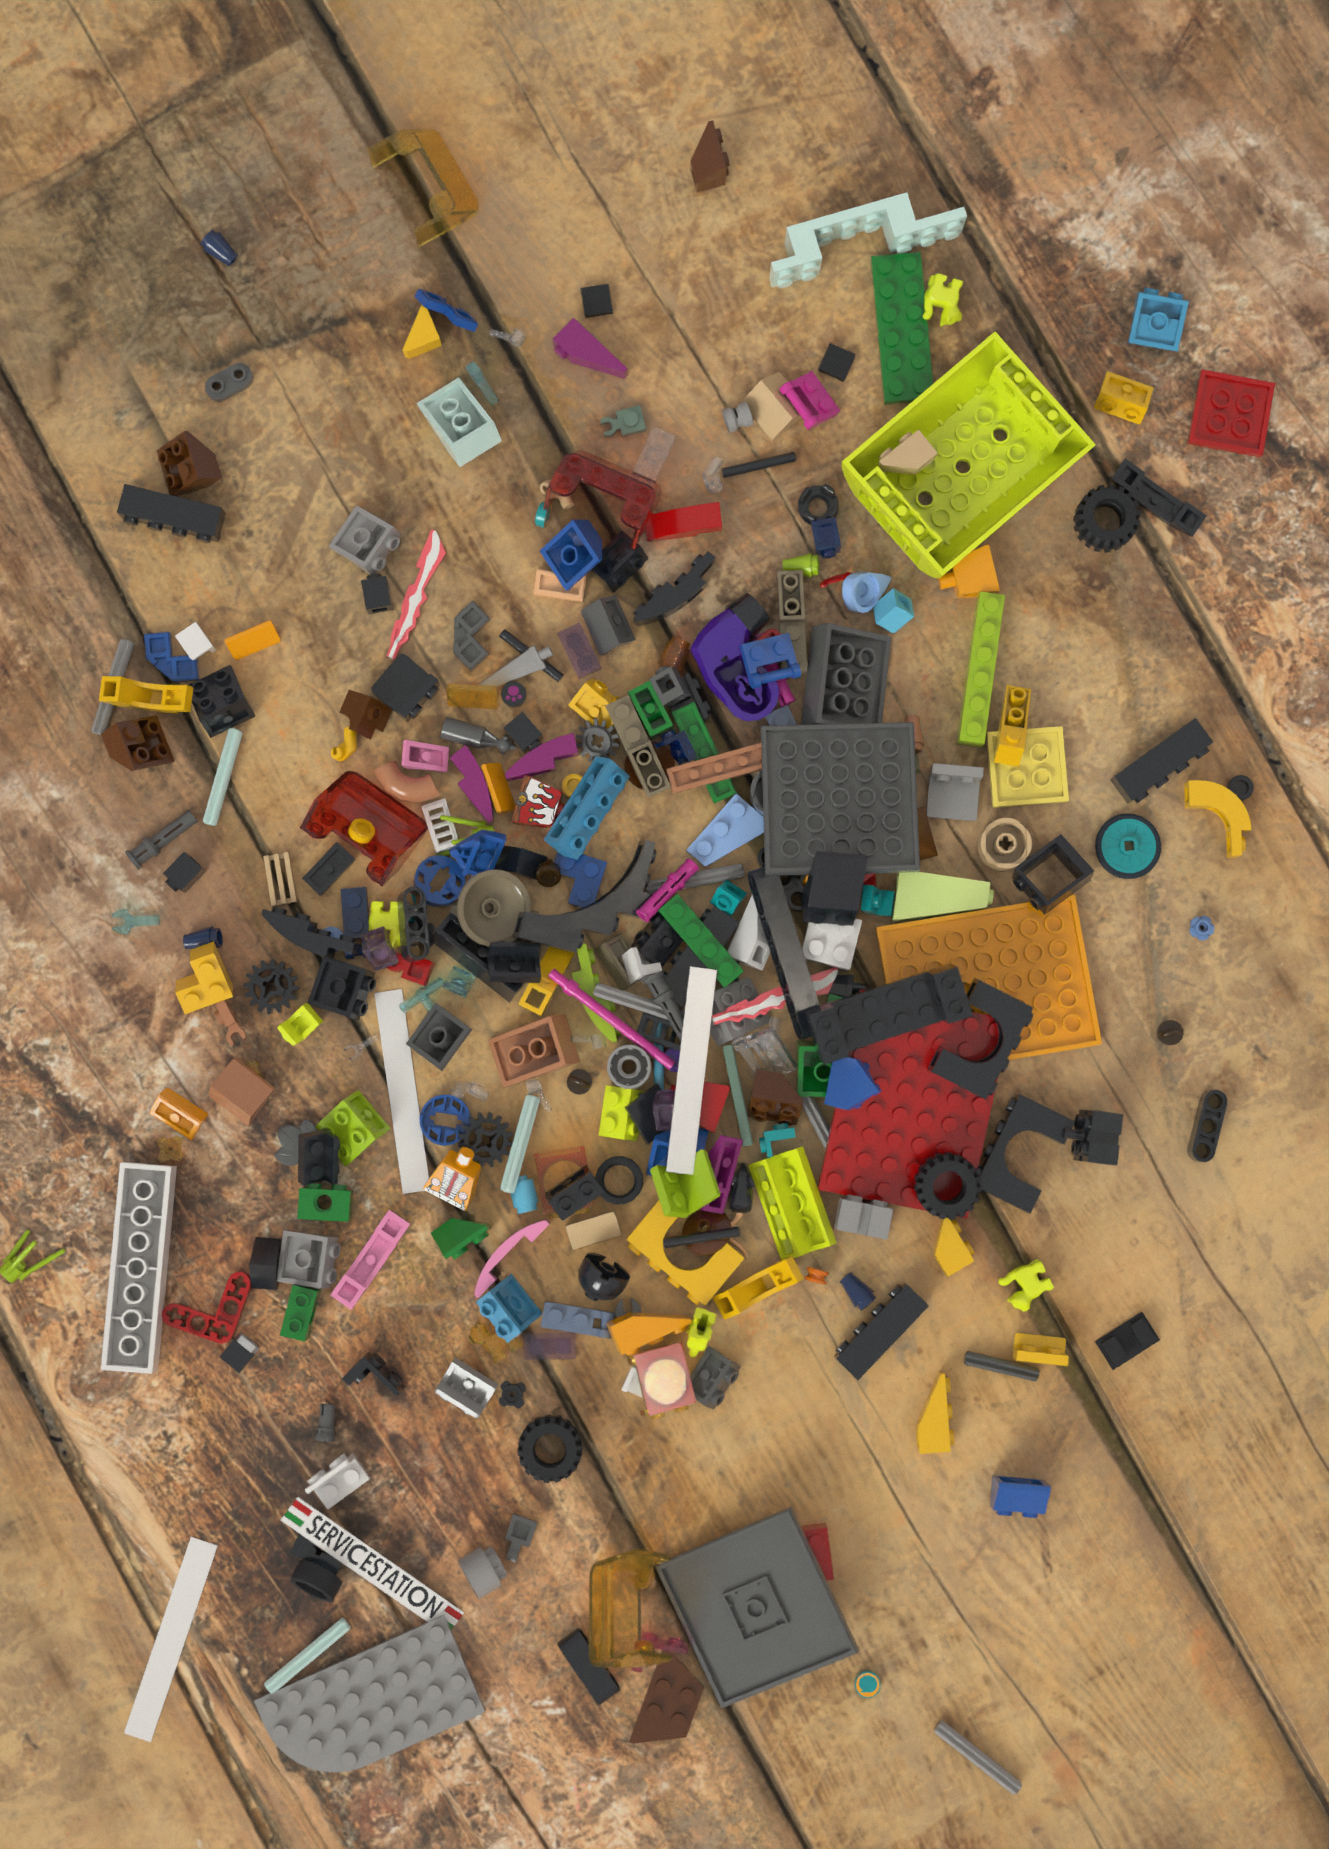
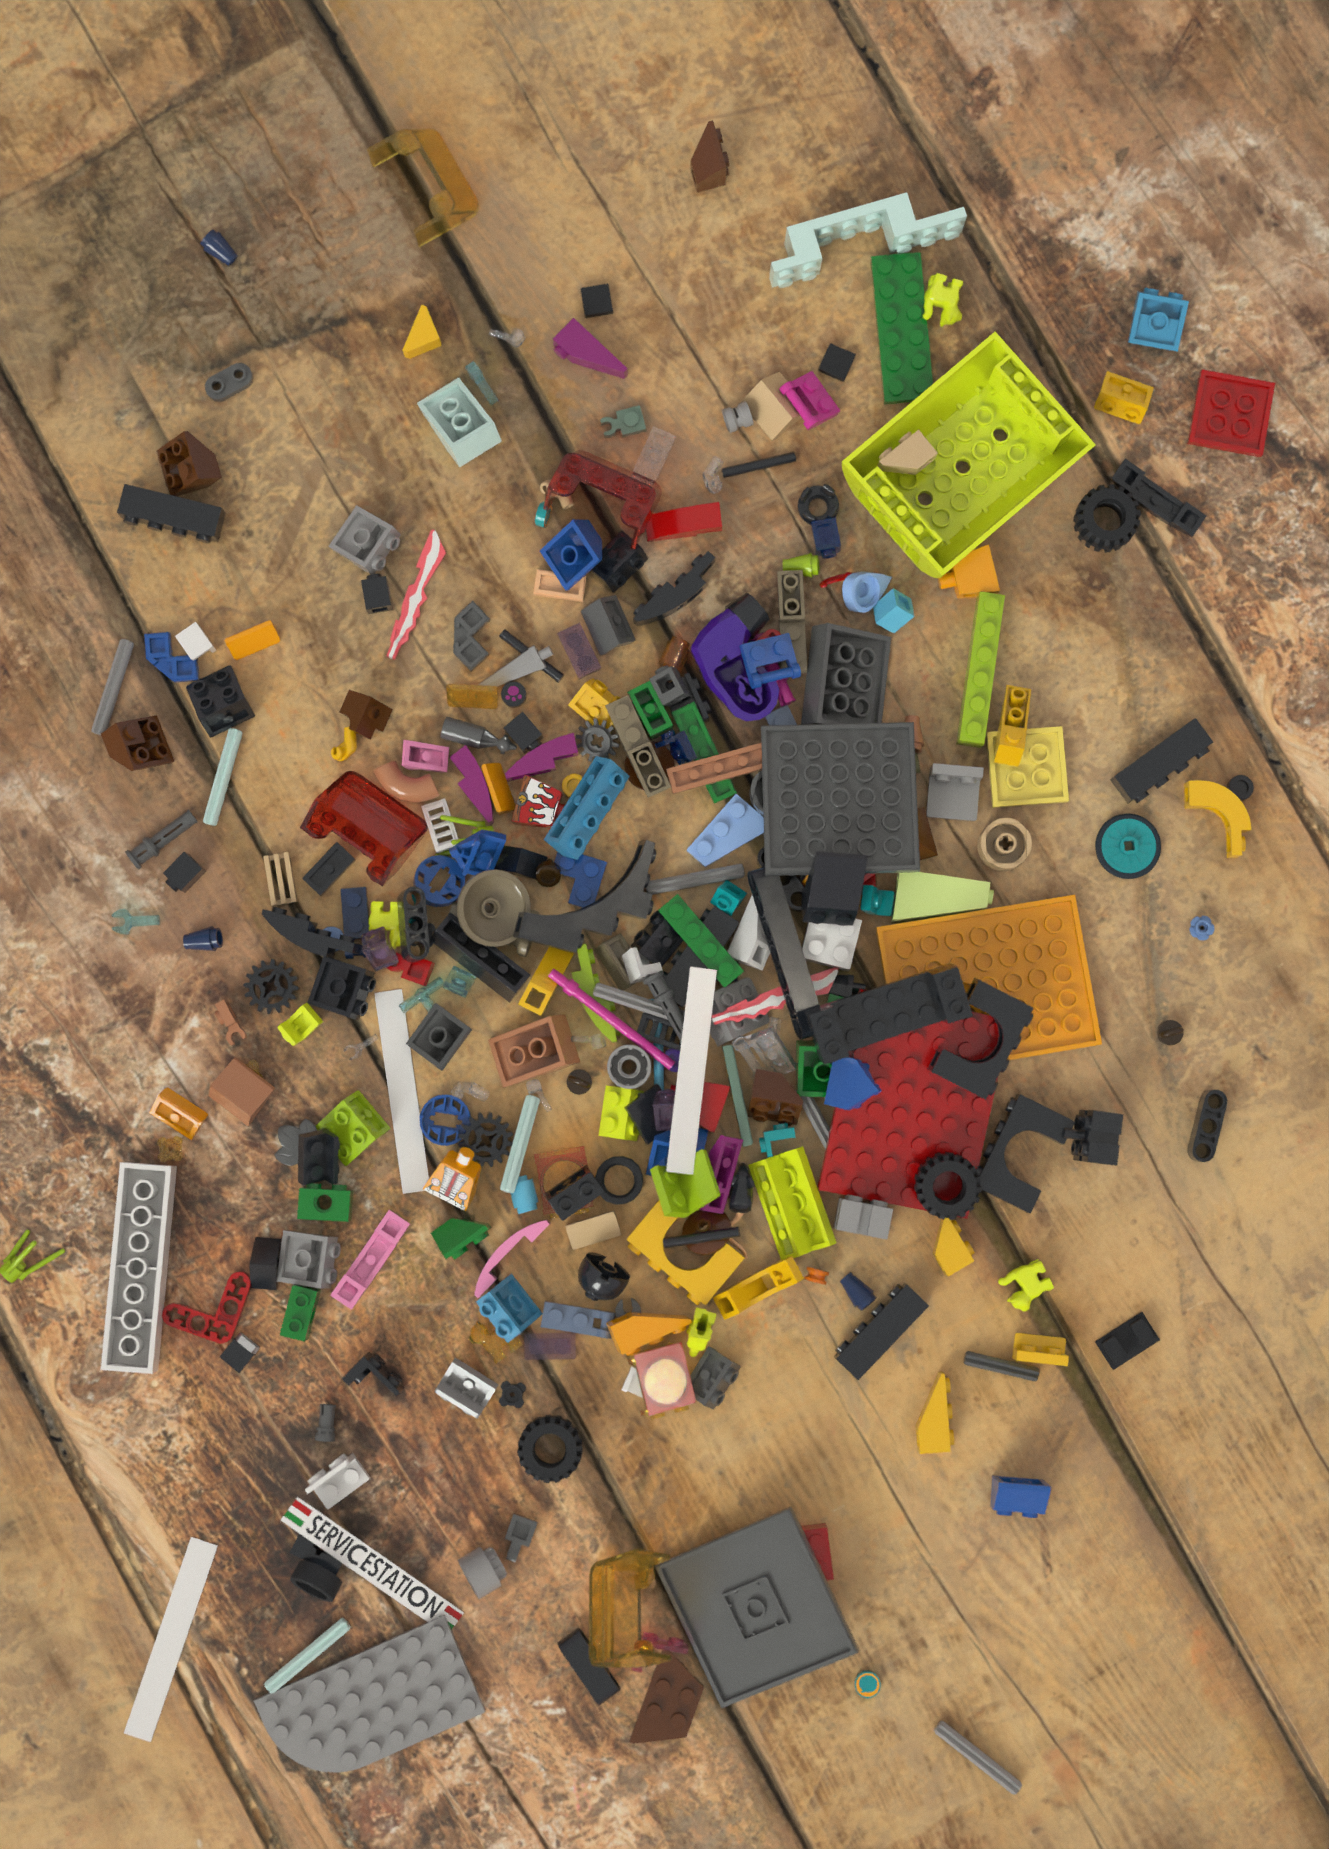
(145, 696): yellow arch -> none
(208, 984): yellow brick -> none
(361, 830): yellow tile -> none
(405, 687): black bracket -> none
(437, 303): blue tile -> none
(514, 962): black bracket -> none
(675, 882): dark pink pin -> none
(1070, 859): black window -> none

